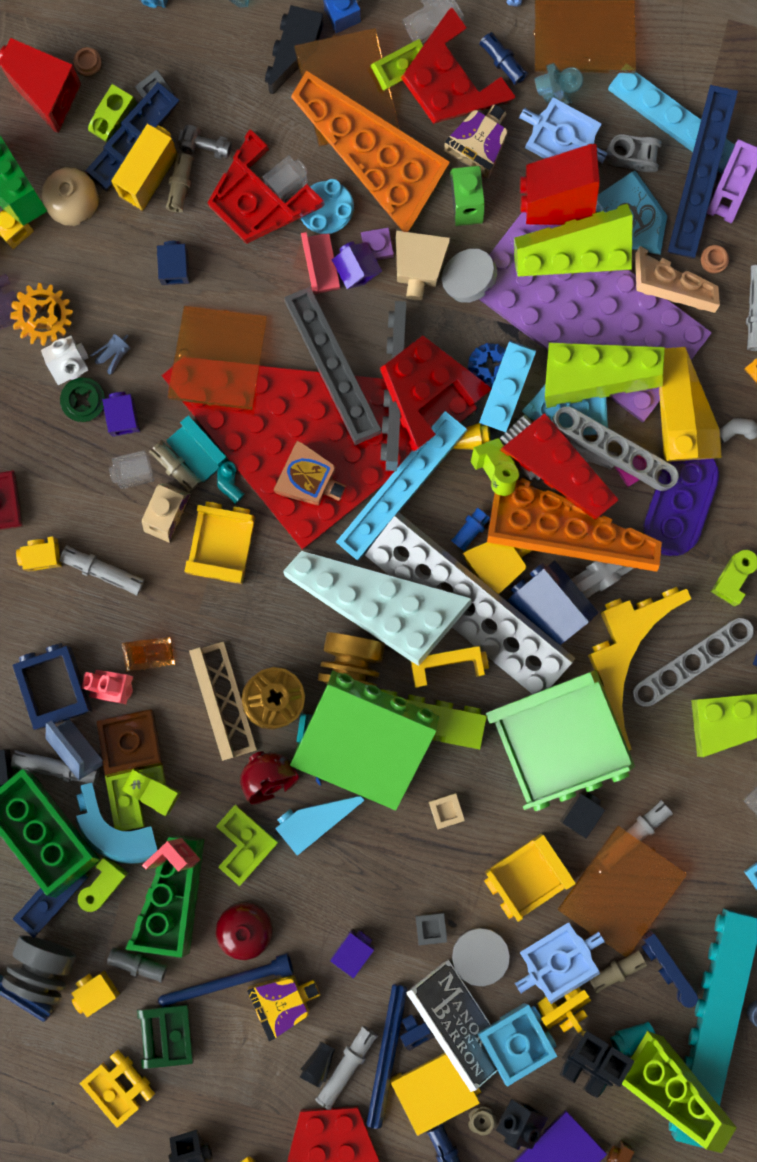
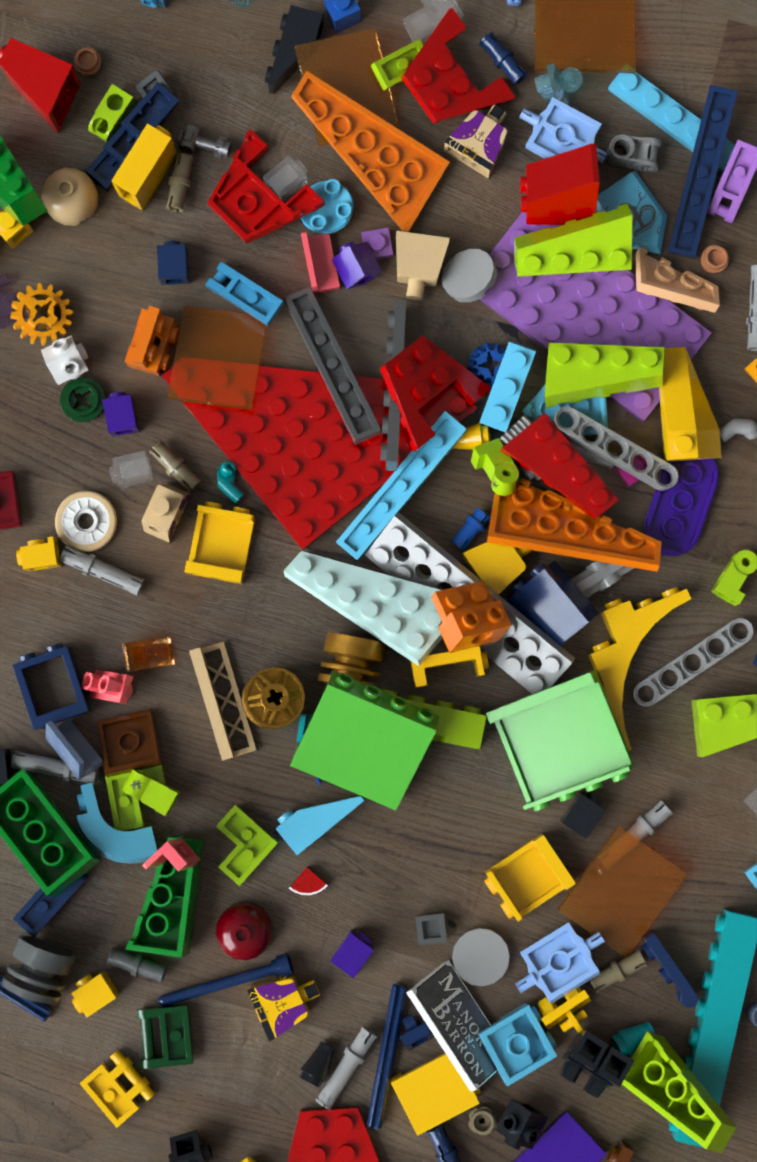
(86, 503): none -> wheel
(102, 888): lime leg -> none
(115, 345): sand blue piece -> none
(142, 353): none -> orange brick
(196, 449): teal panel -> none
(245, 294): none -> dark azure plate
(266, 775): dark red cylinder -> none
(308, 477): torso -> none
(308, 884): none -> red tile
(446, 811): tan plate -> none
(466, 194): bright green torso -> none
(470, 616): none -> orange brick

